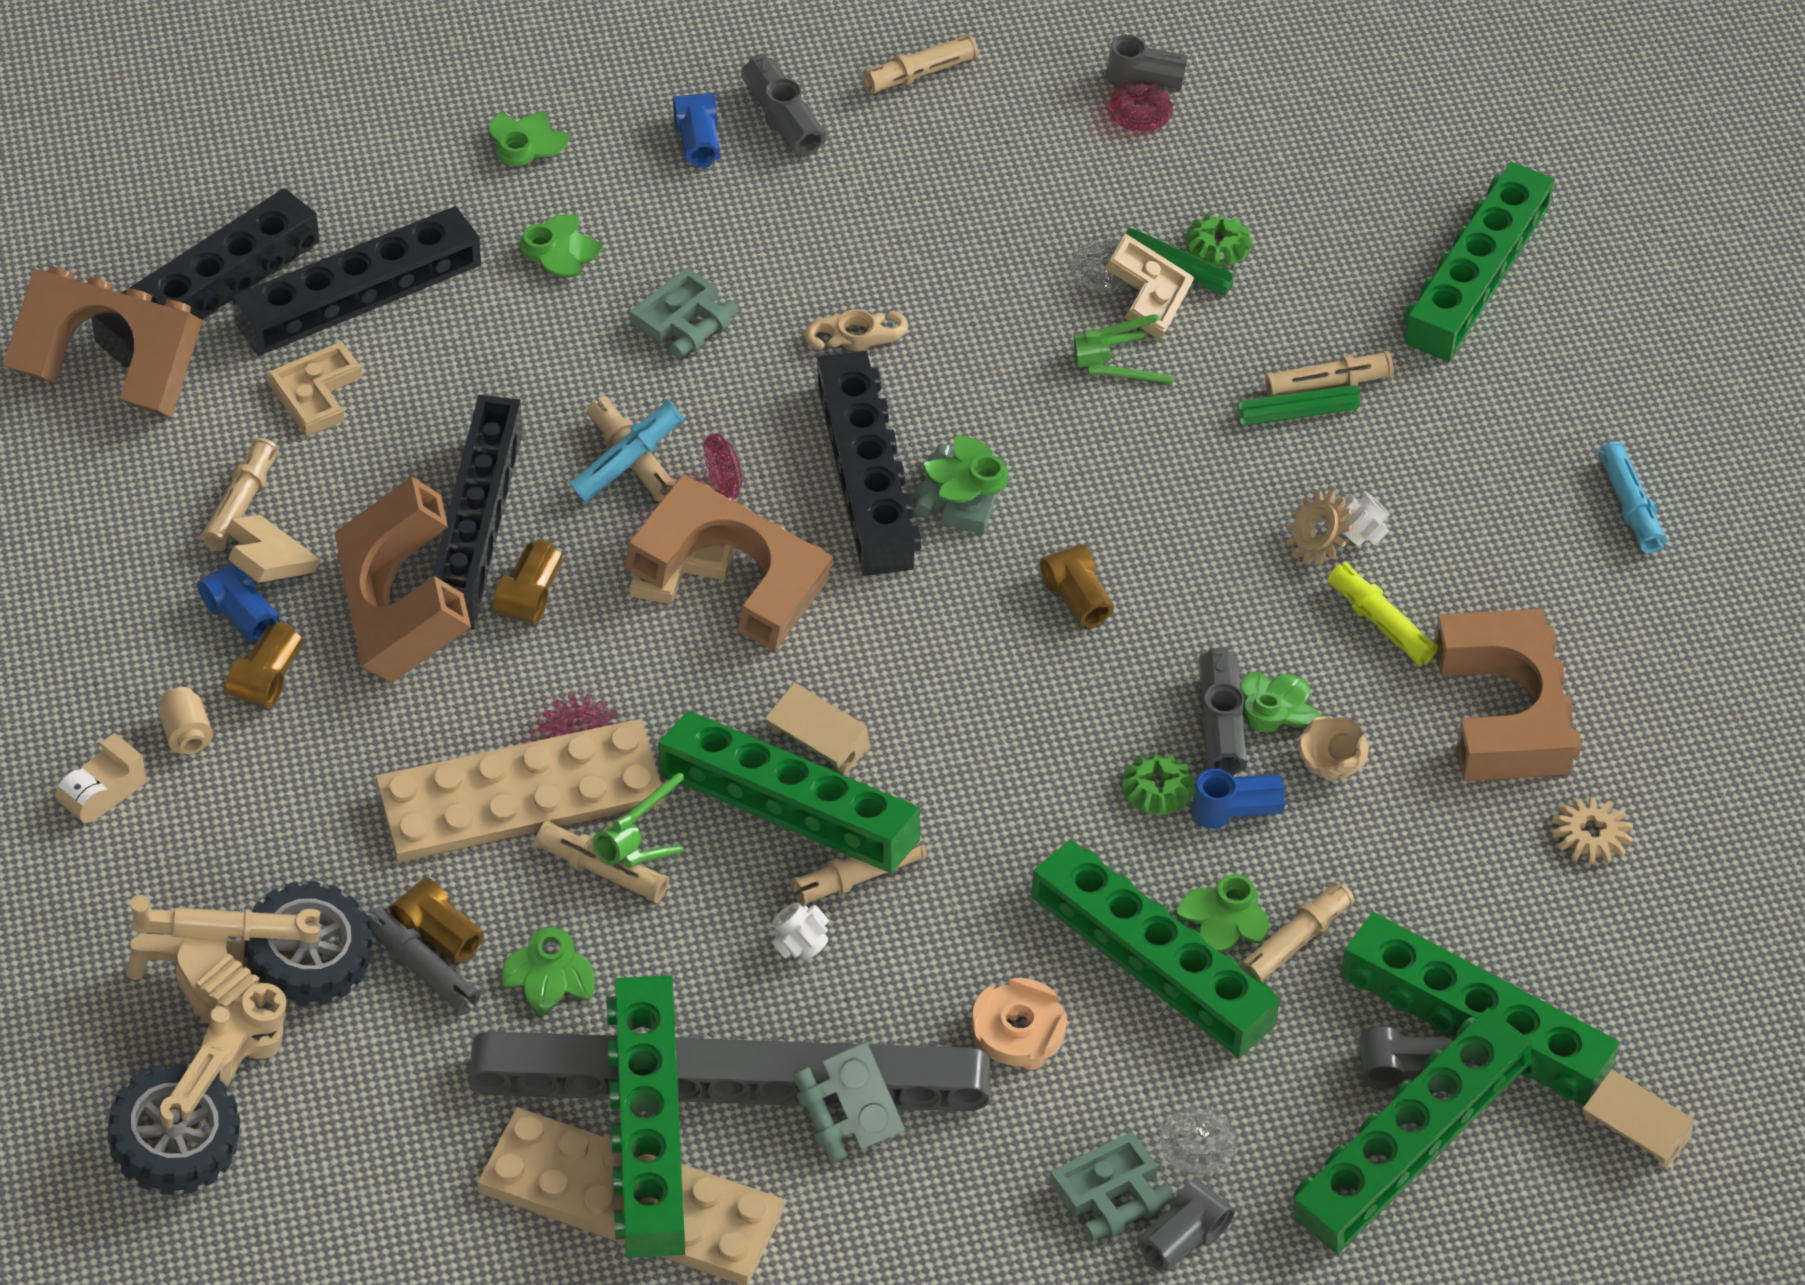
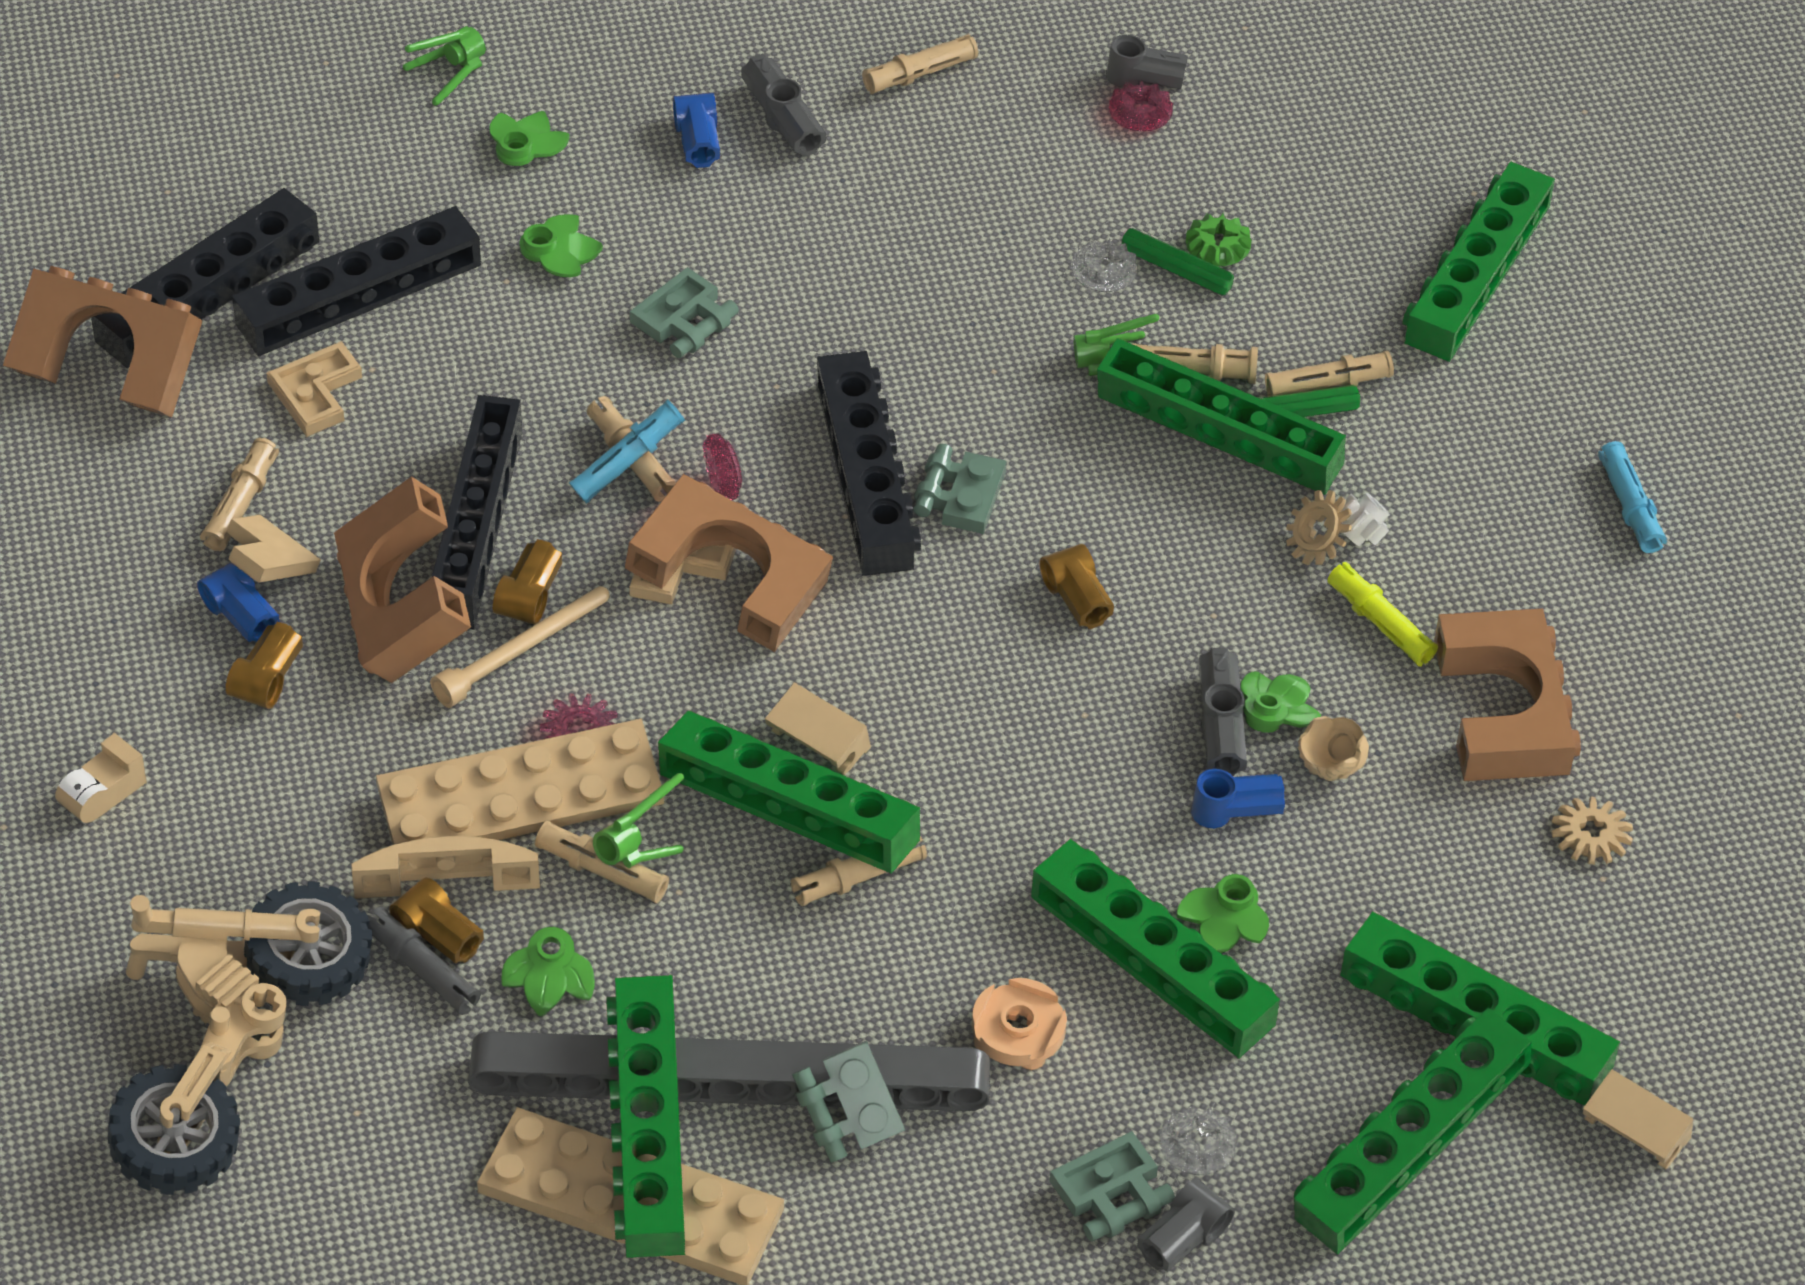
(184, 721): tan brick -> none
(445, 858): none -> tan slope
(452, 685): none -> tan piece
(461, 48): none -> bright green plant
(800, 931): white gear -> none
(837, 326): tan piece -> none
(969, 472): bright green plate -> none
(1144, 794): bright green gear -> none
(1157, 279): tan tile -> none
(1215, 362): none -> tan pin
(1221, 416): none -> green brick
(1310, 922): tan pin -> none
(1392, 1058): dark grey piece -> none

